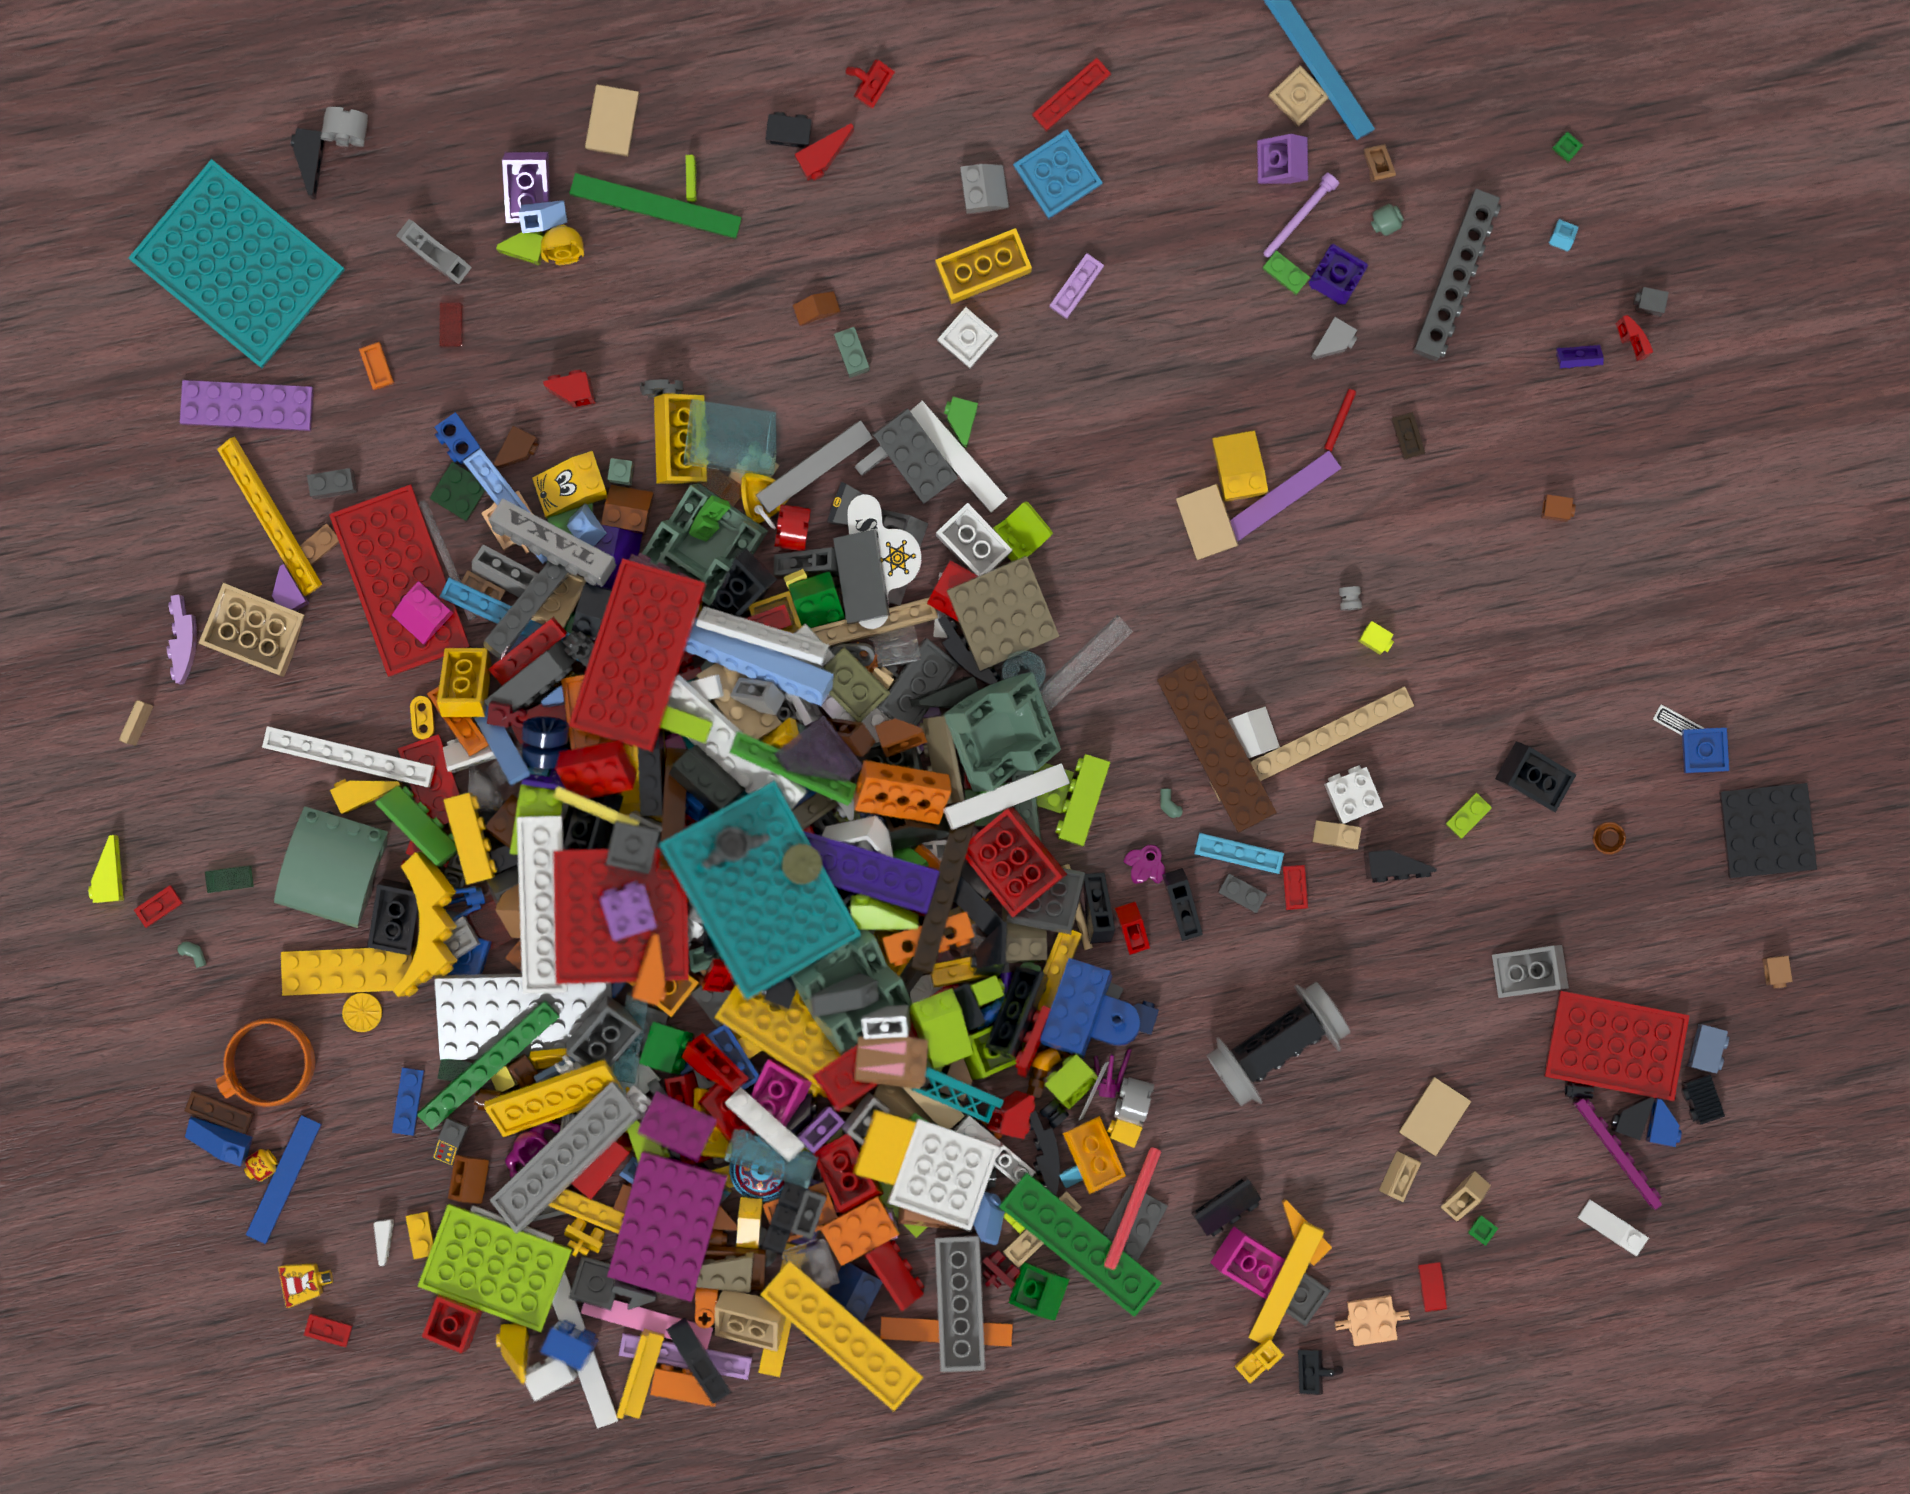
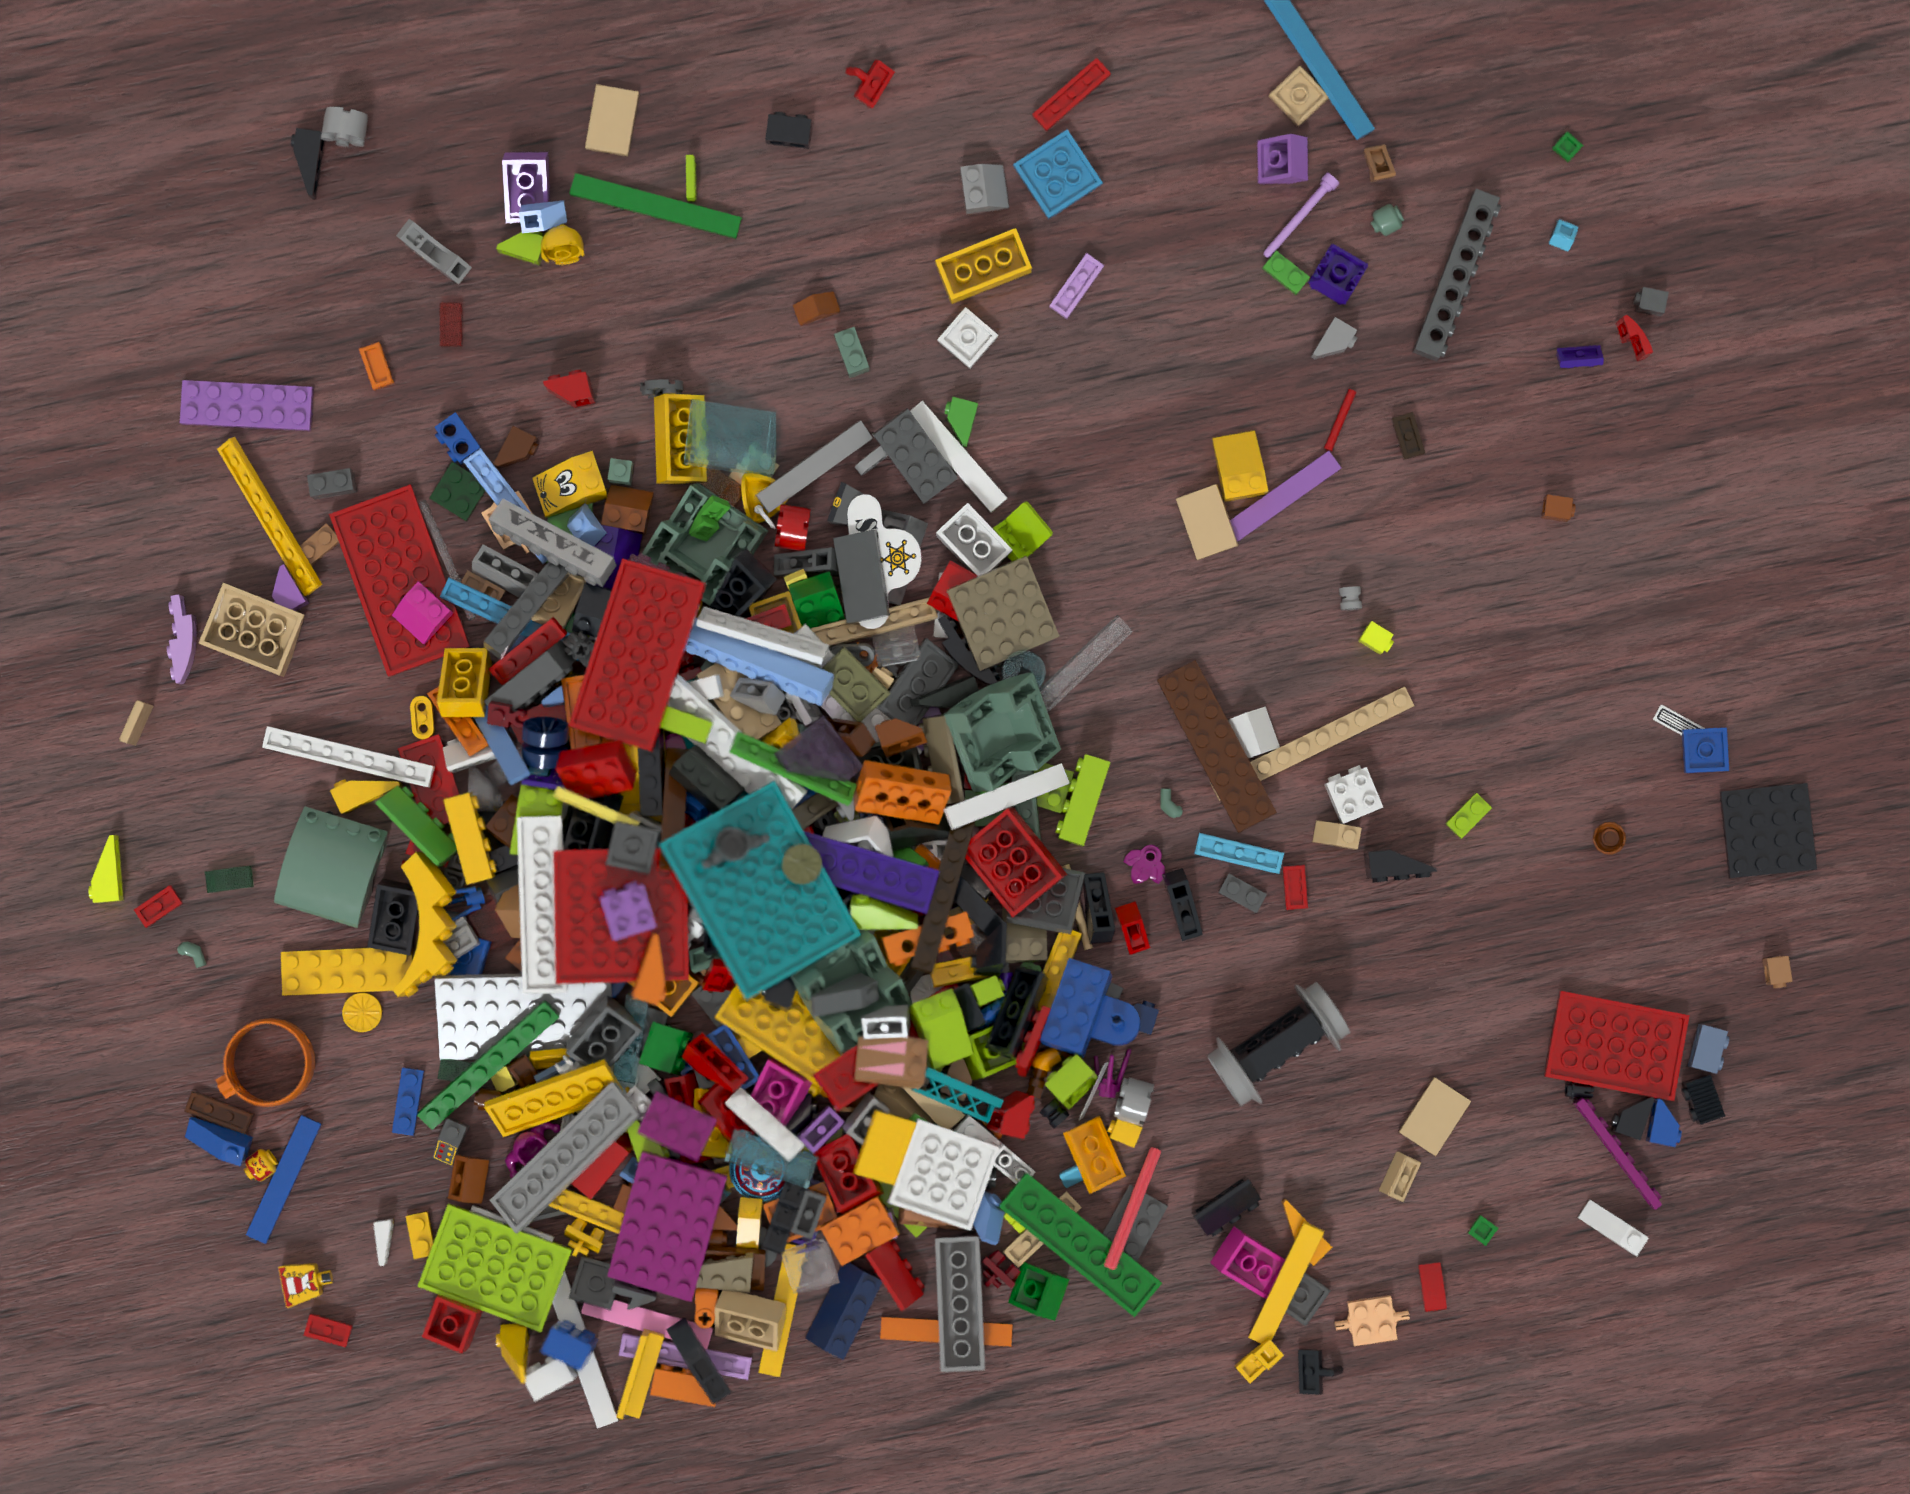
(236, 263): teal plate -> none
(819, 156): red slope -> none
(841, 1335): yellow plate -> none
(1048, 1162): black slope -> none
(1466, 1196): tan slope -> none
(1530, 971): light grey slope -> none
(1535, 776): black slope -> none

